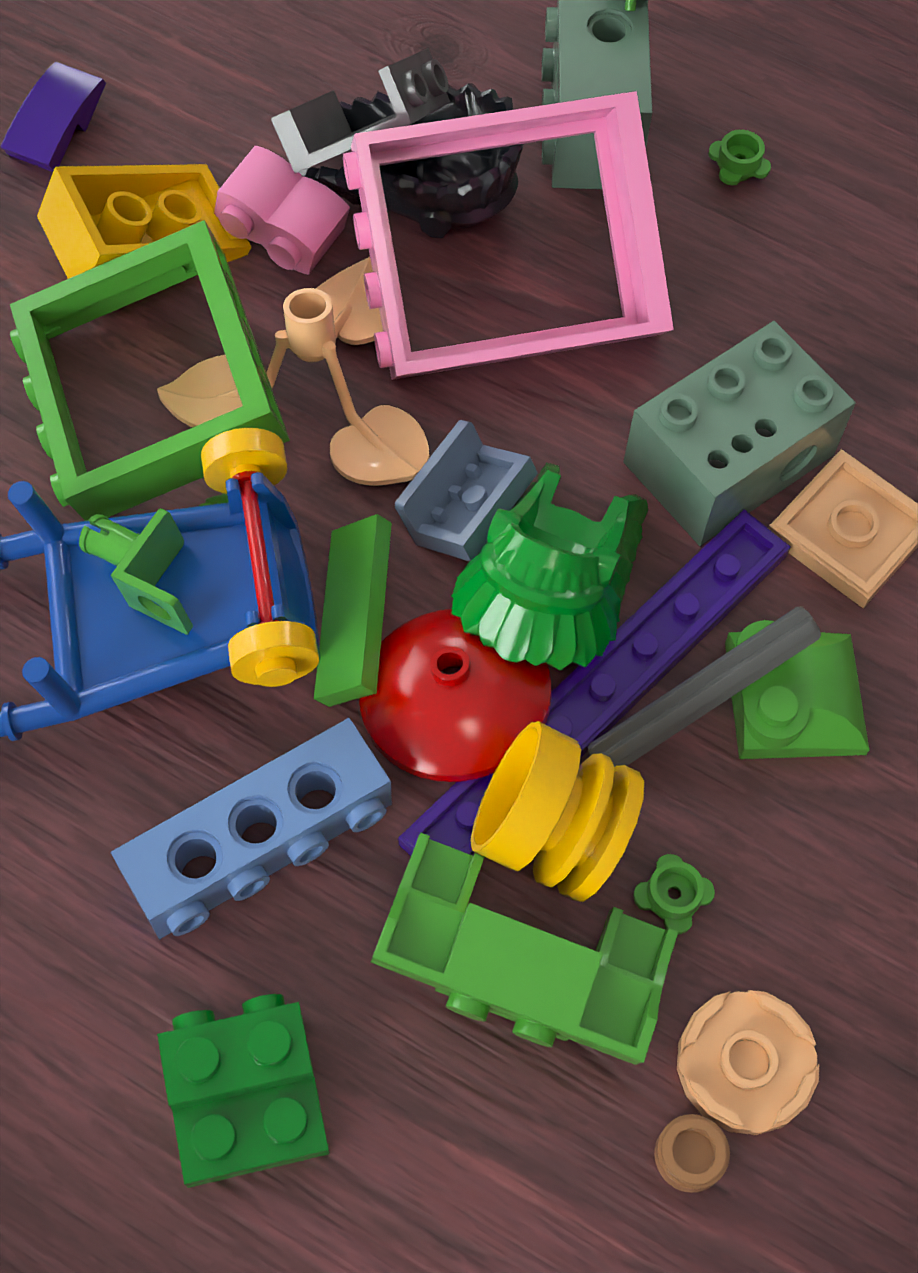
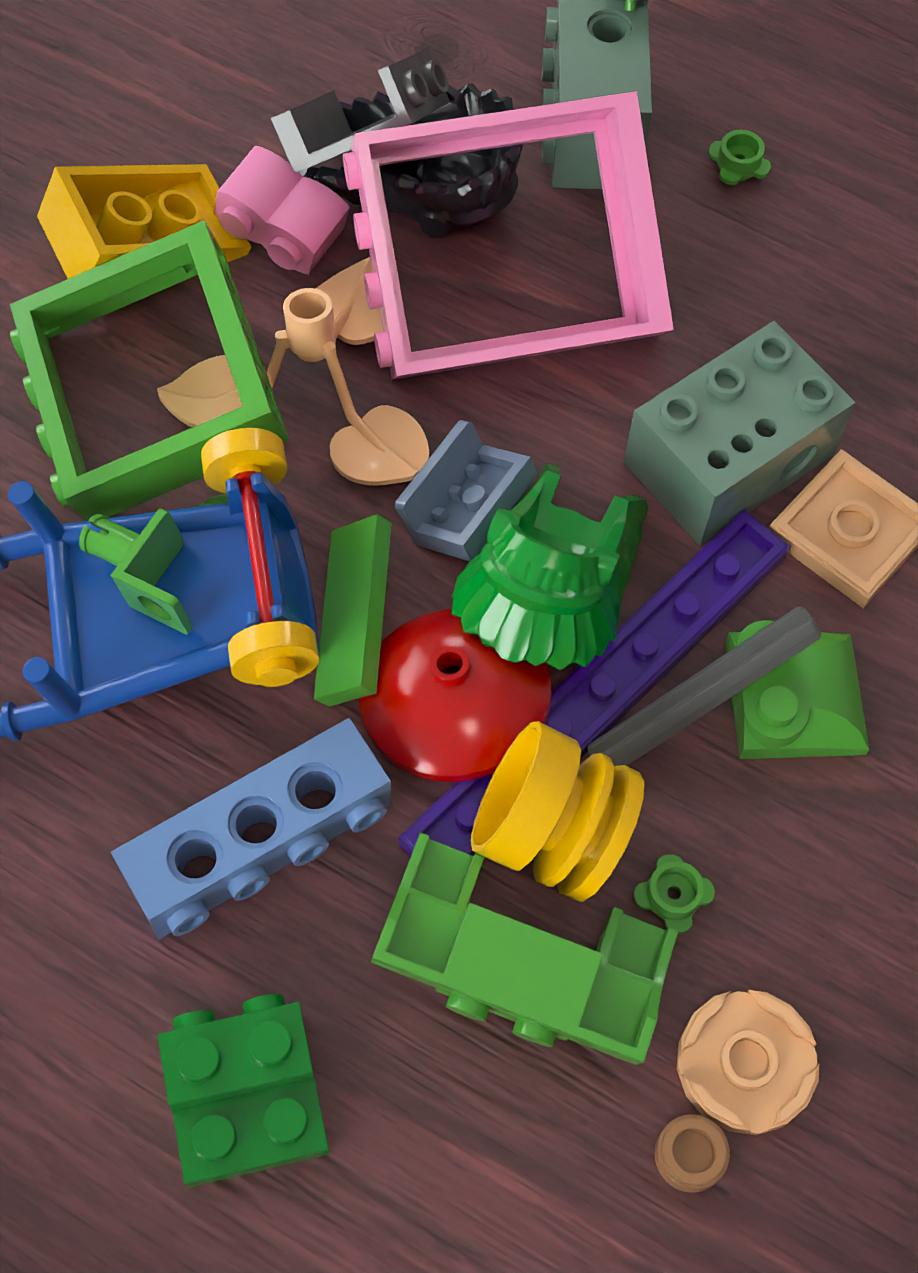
(51, 113): dark purple slope -> none

